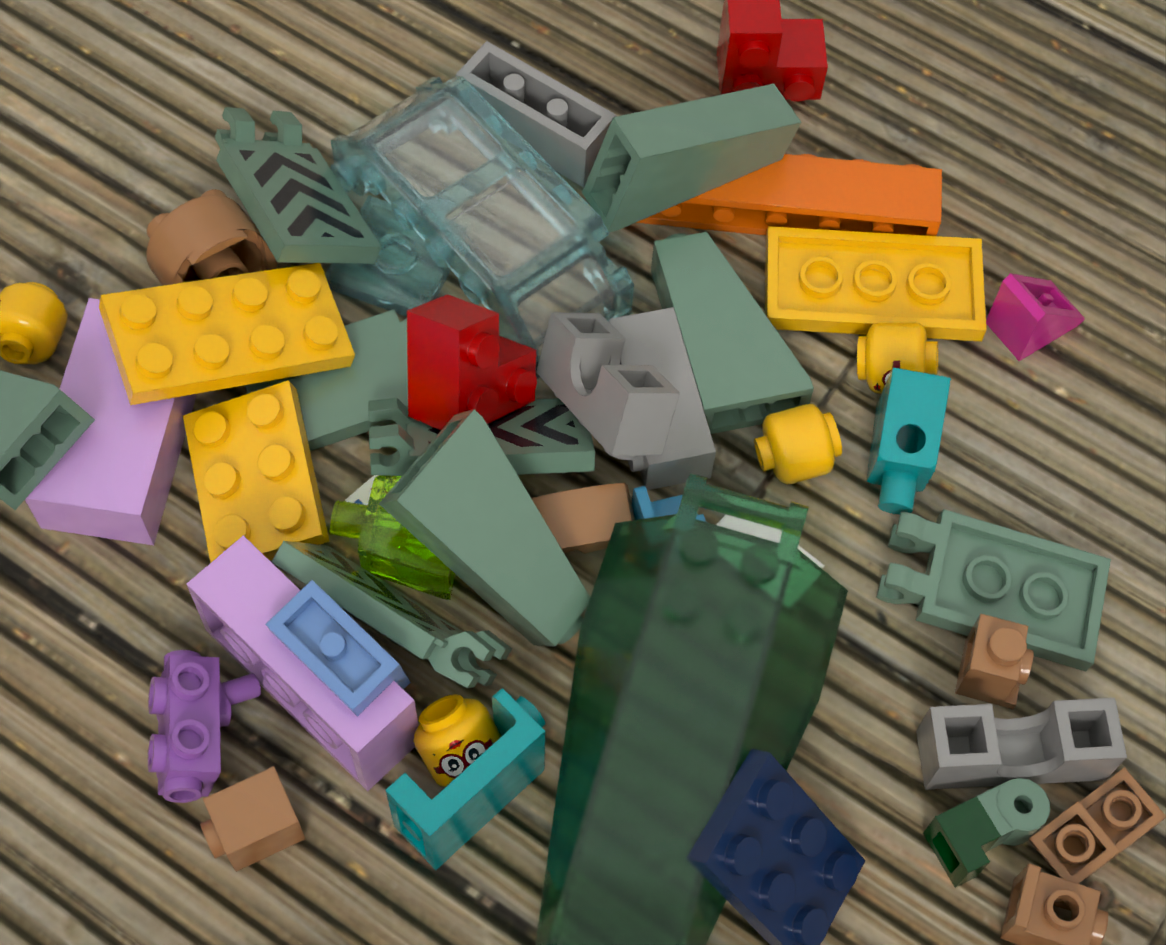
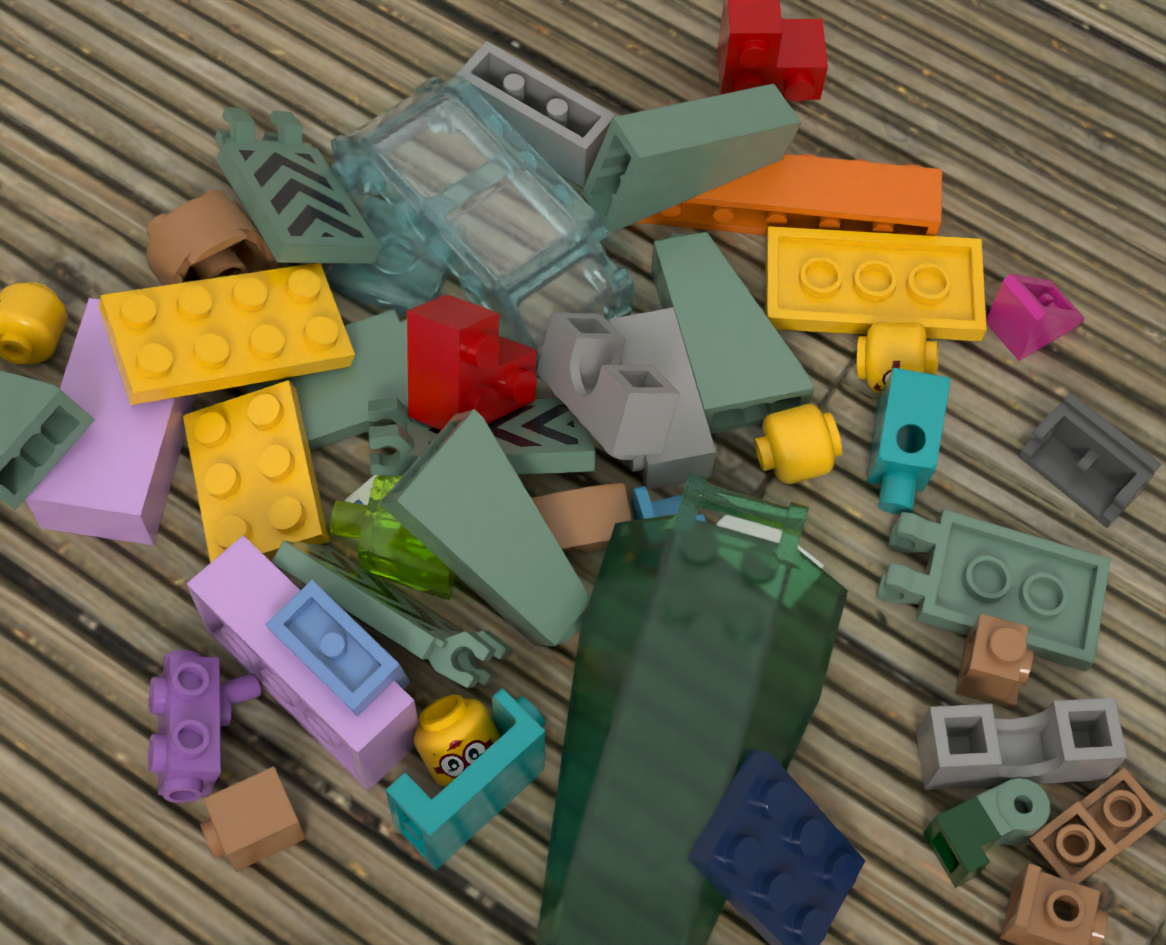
(1089, 460): none -> dark grey hinge

